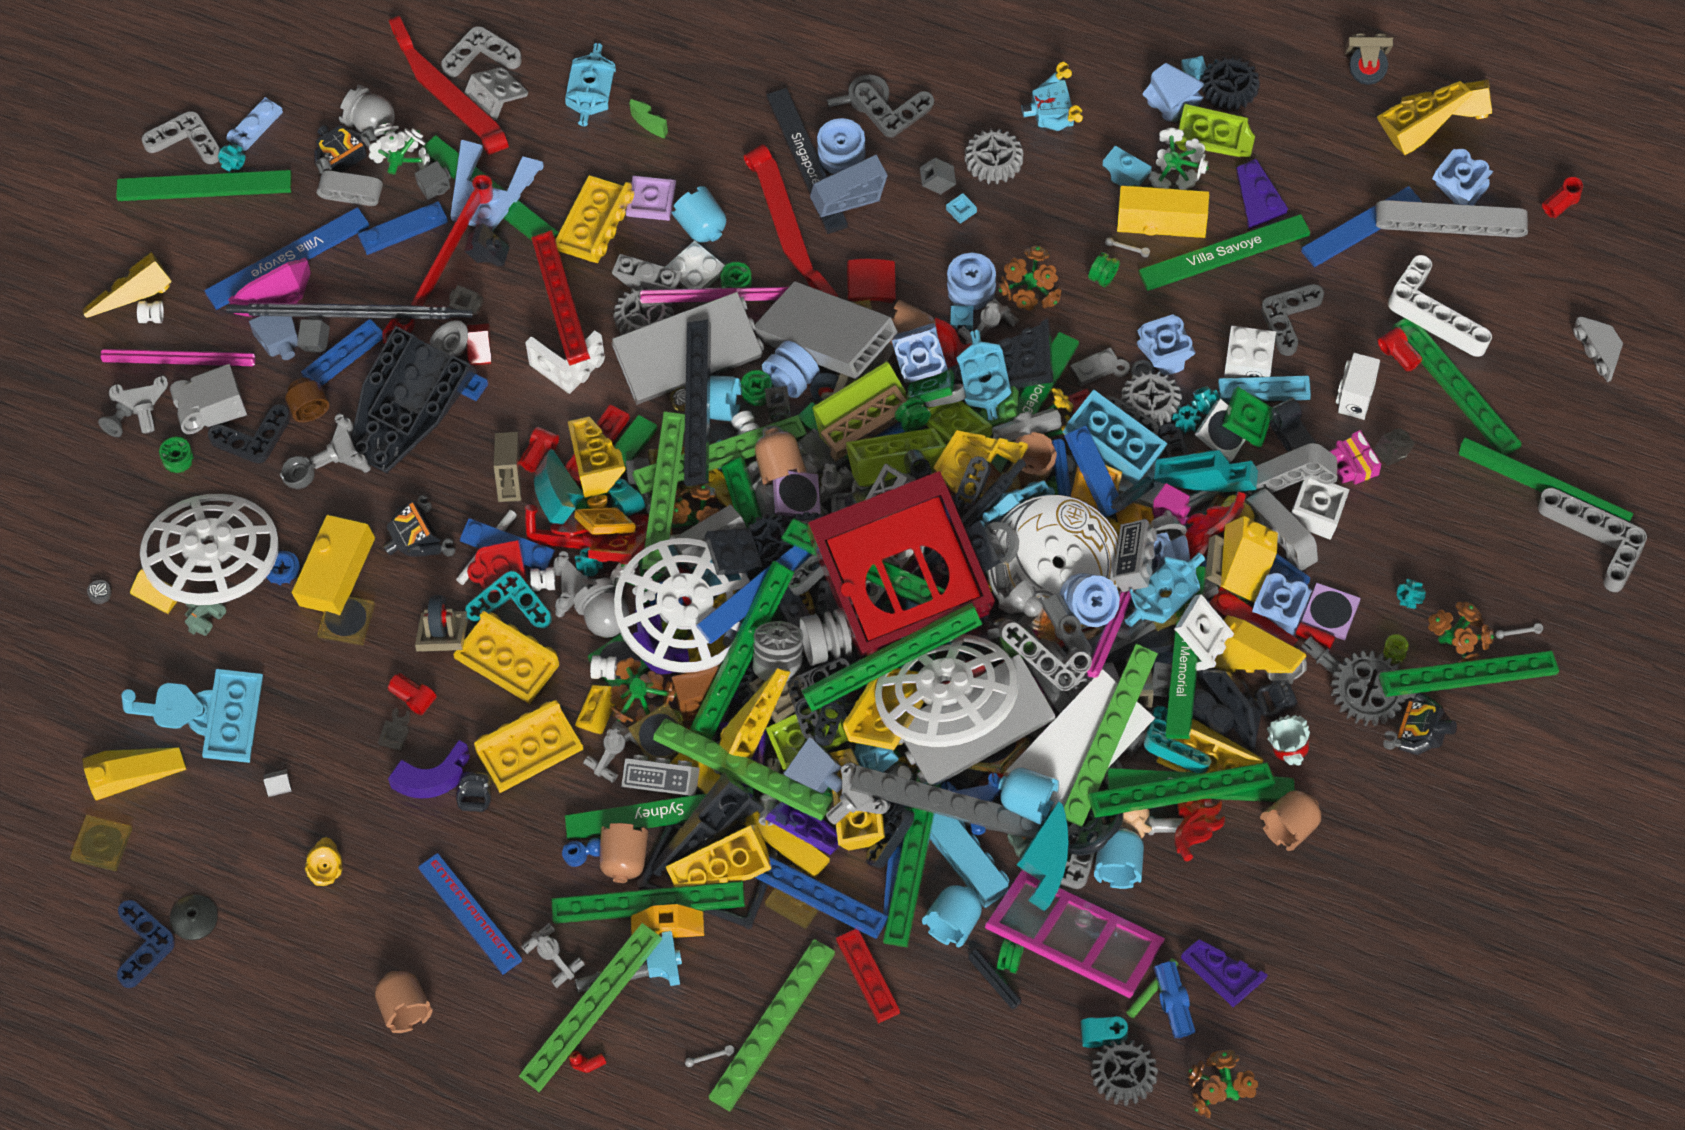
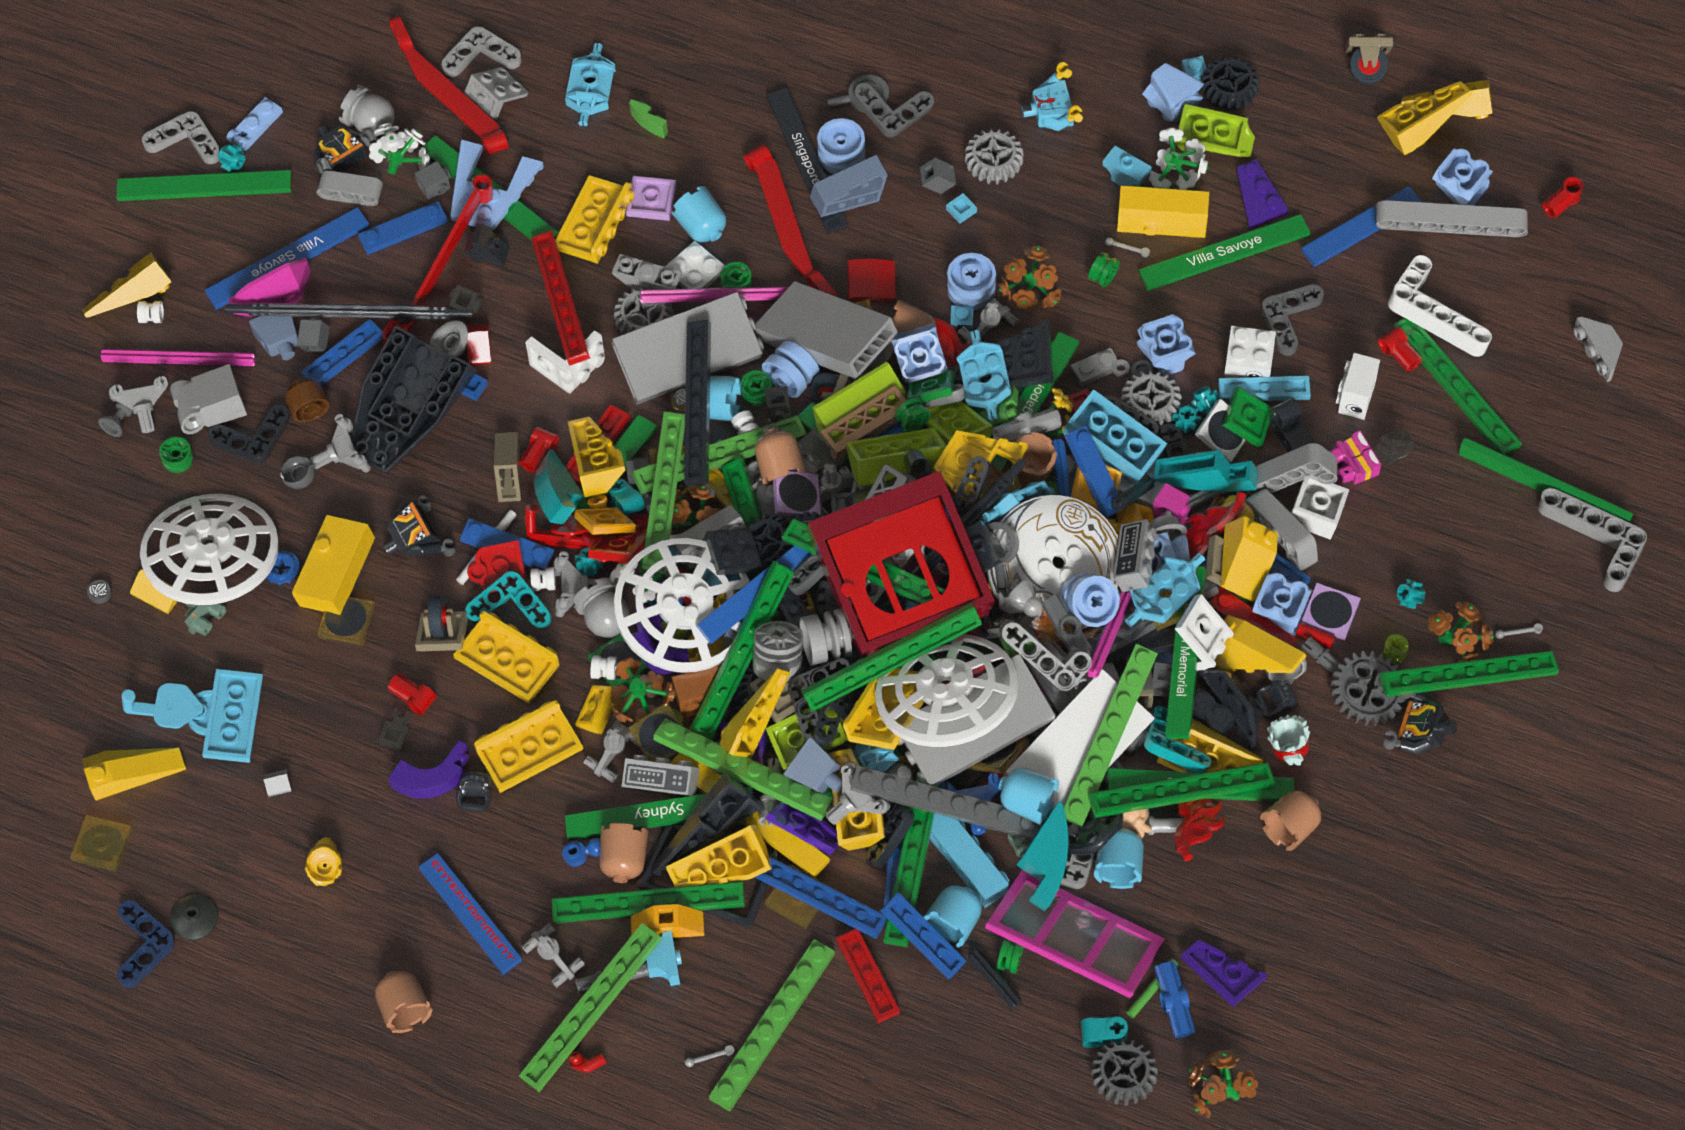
(923, 936): none -> blue plate

